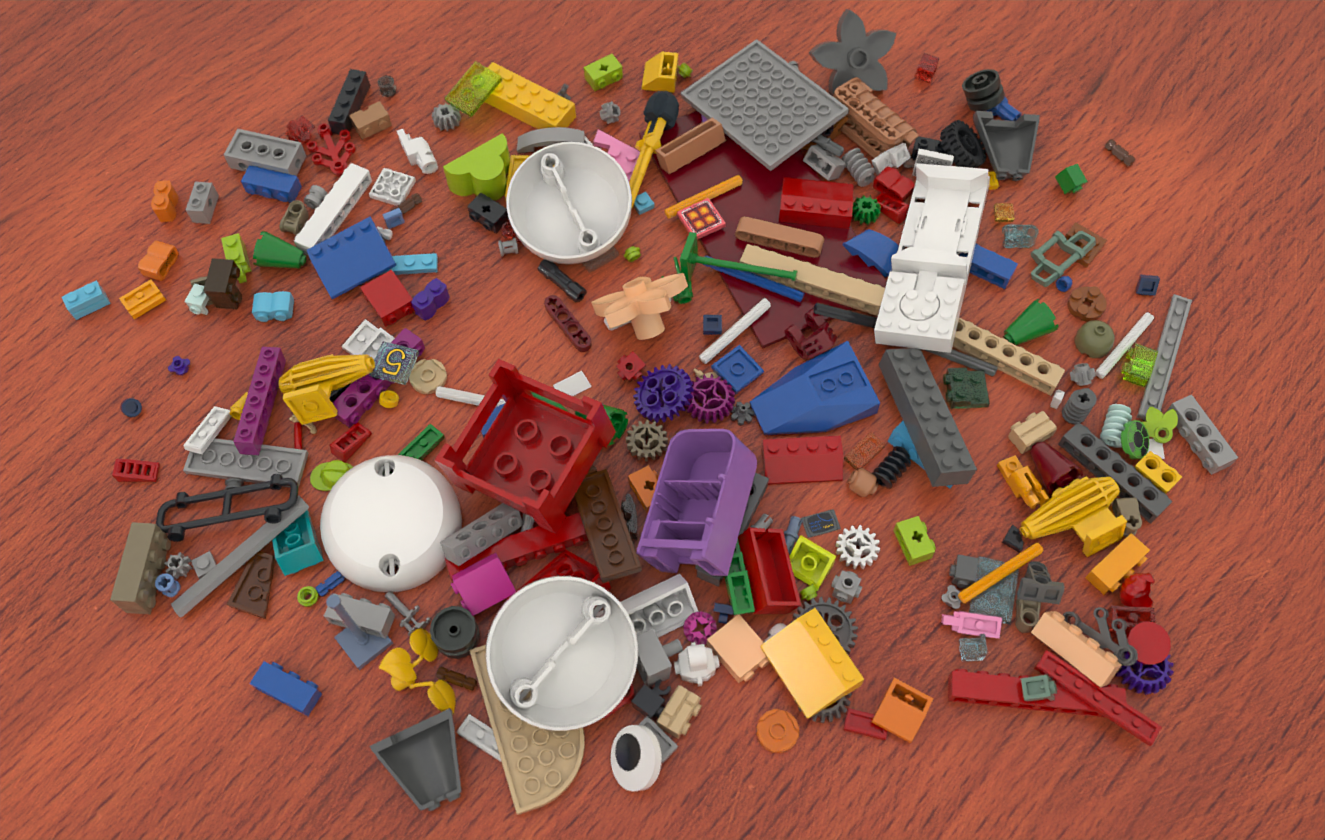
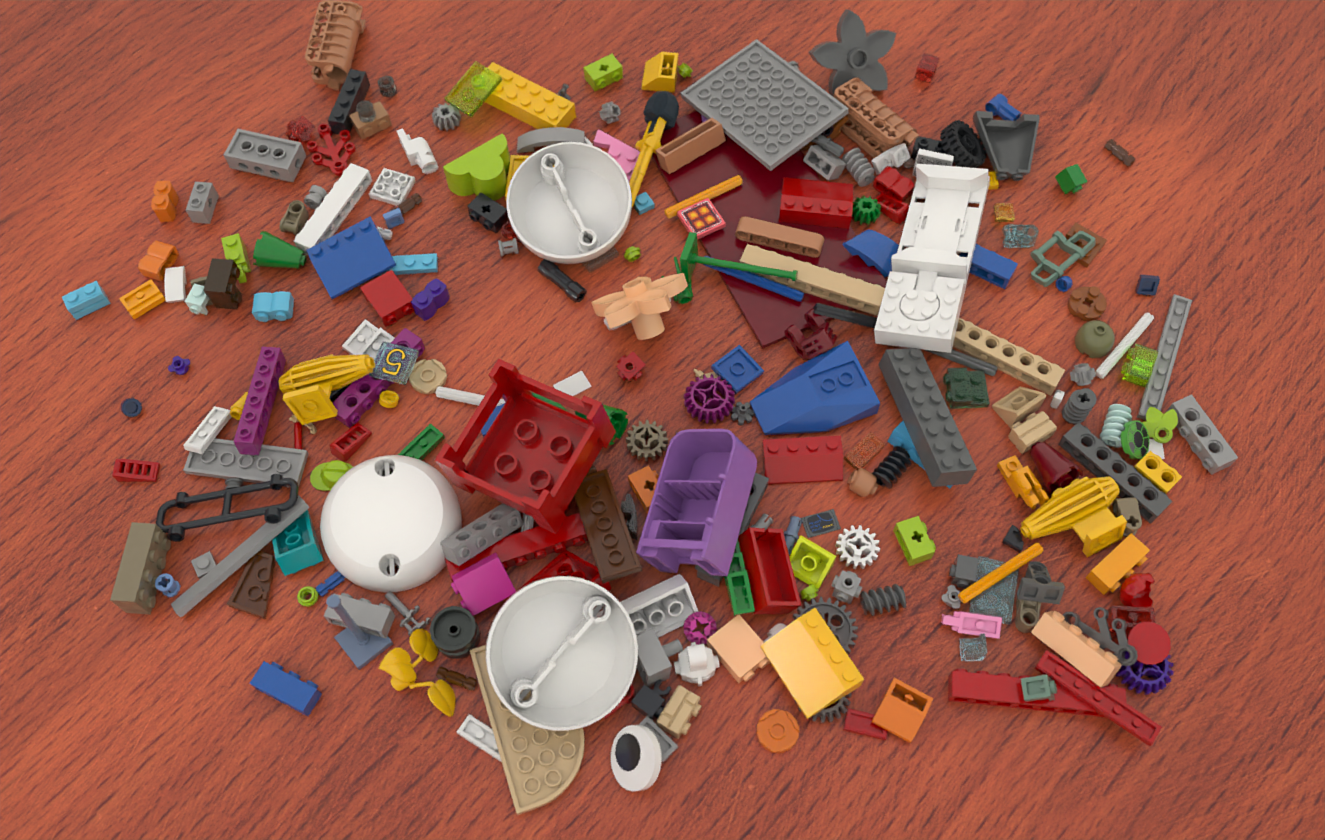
(175, 284): none -> white slope
(176, 570): light grey gear -> none
(271, 184): blue brick -> none
(336, 41): none -> nougat piece
(366, 111): none -> clear smoke wheel
(424, 760): dark grey cone -> none
(571, 321): dark red beam -> none
(656, 402): dark purple gear -> none
(712, 324): dark blue tile -> none
(724, 610): dark blue tile -> none
(734, 331): white axle -> none
(883, 598): none -> dark grey piece
(983, 90): pearl dark grey wheel -> none
(1018, 405): none -> tan slope
(1031, 324): green cone -> none

